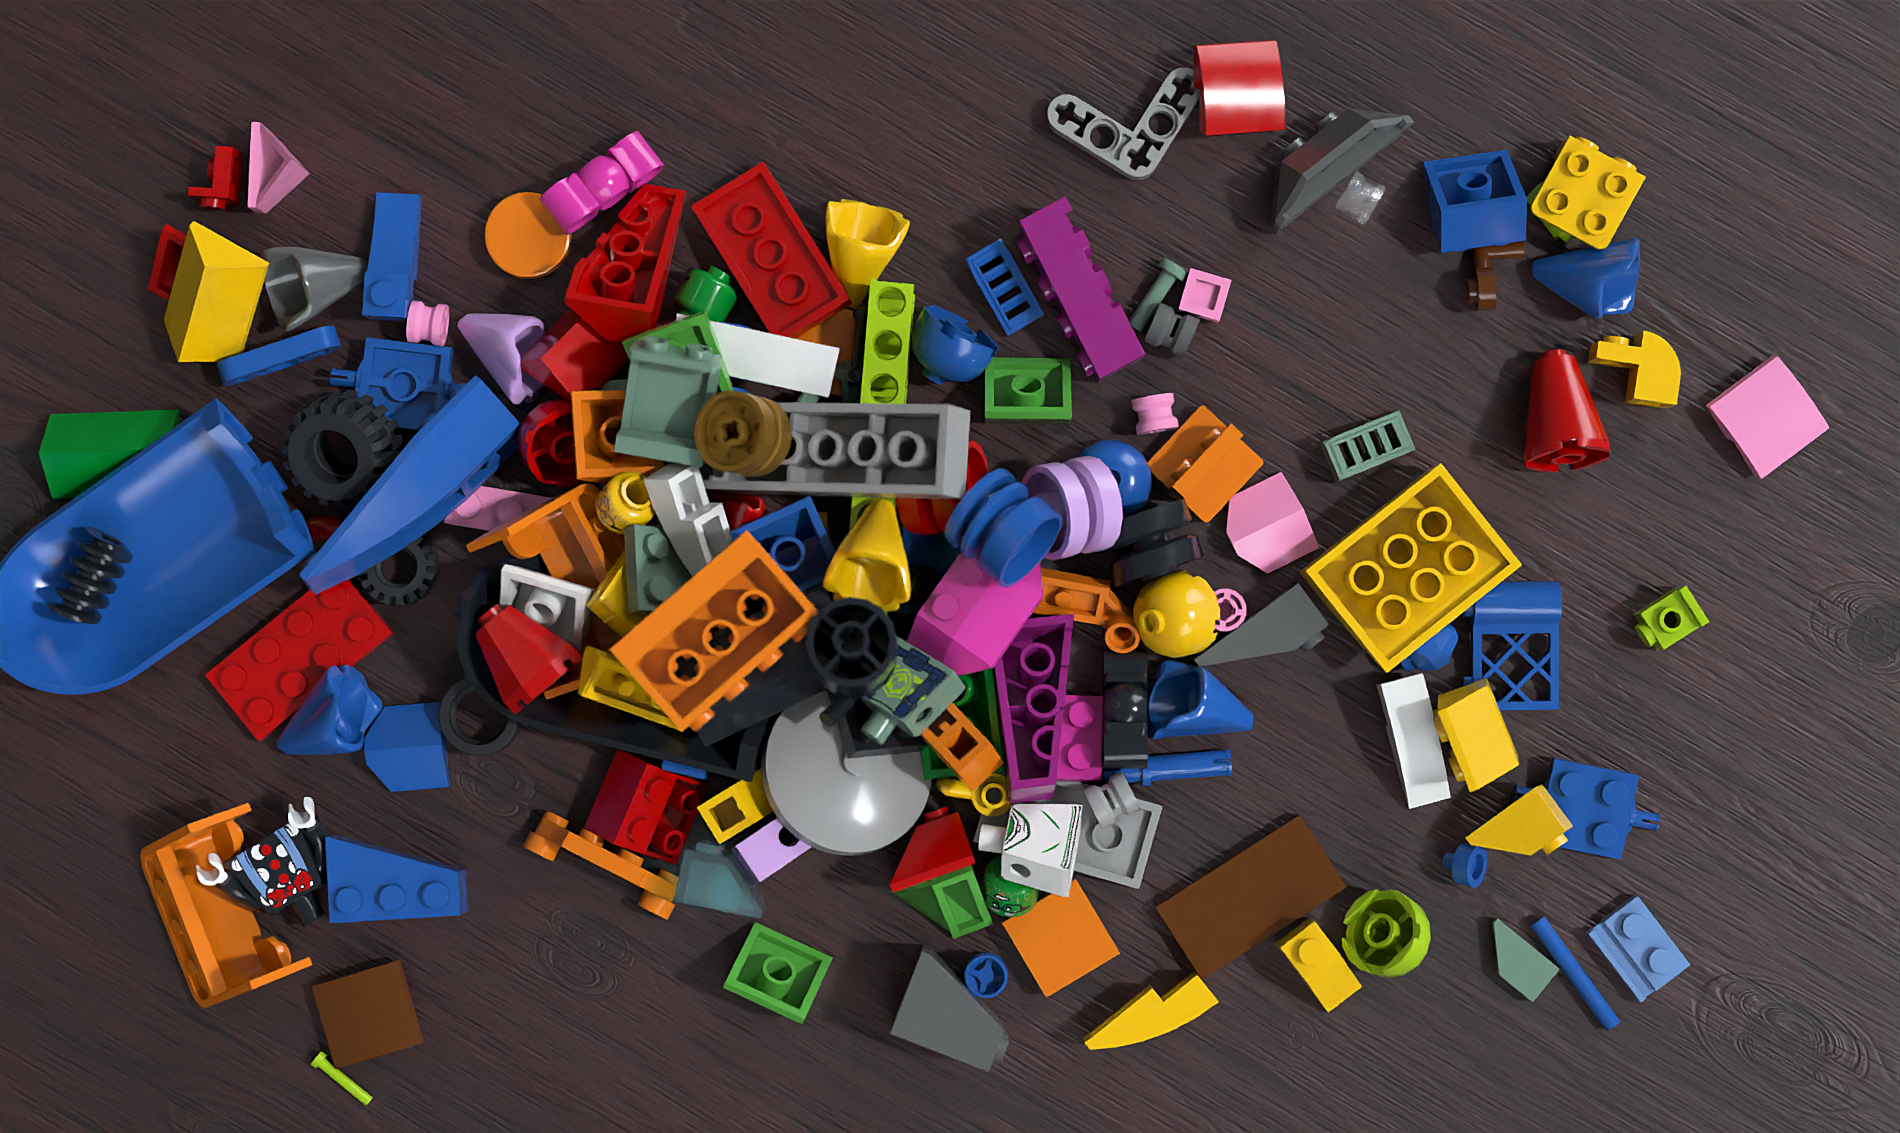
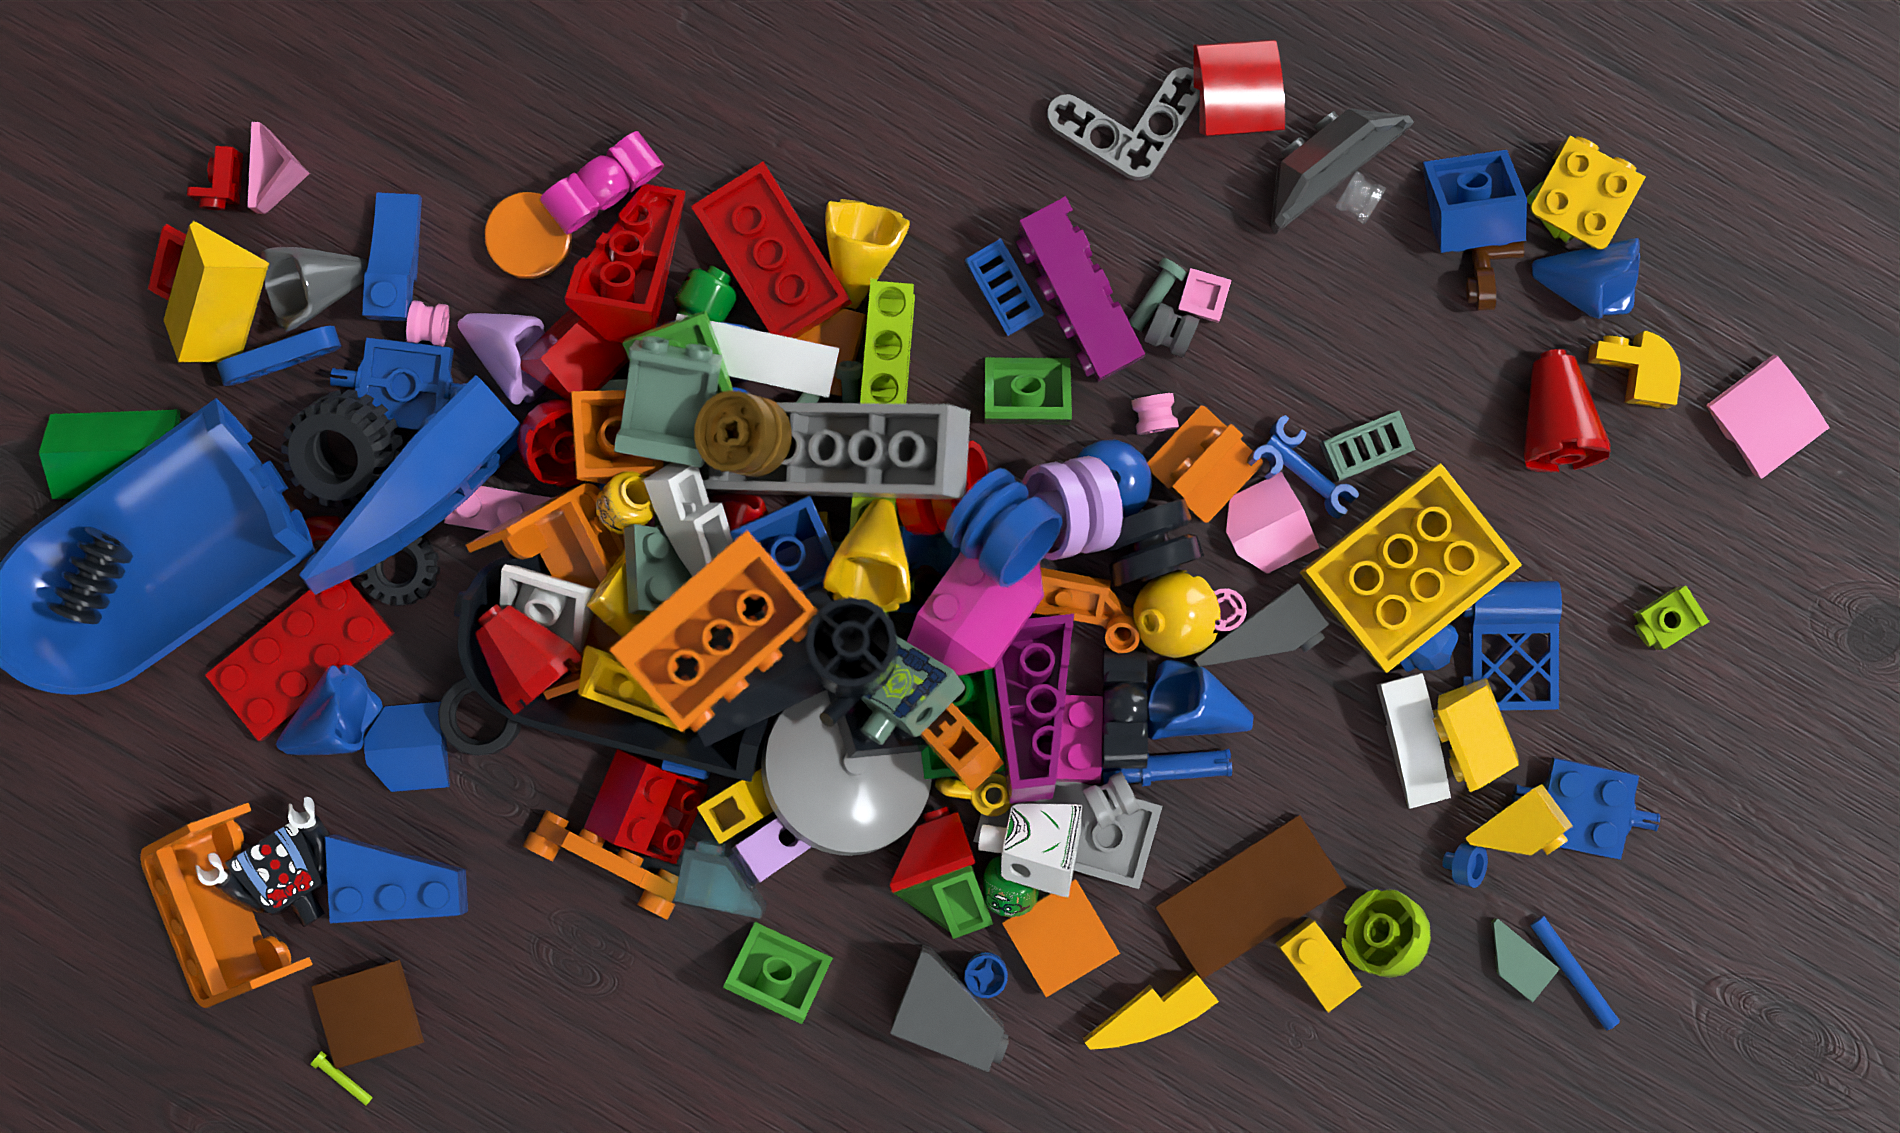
(854, 375): black hinge -> none
(950, 347): blue cylinder -> none
(1280, 451): none -> blue bar
(1637, 948): medium blue plate -> none

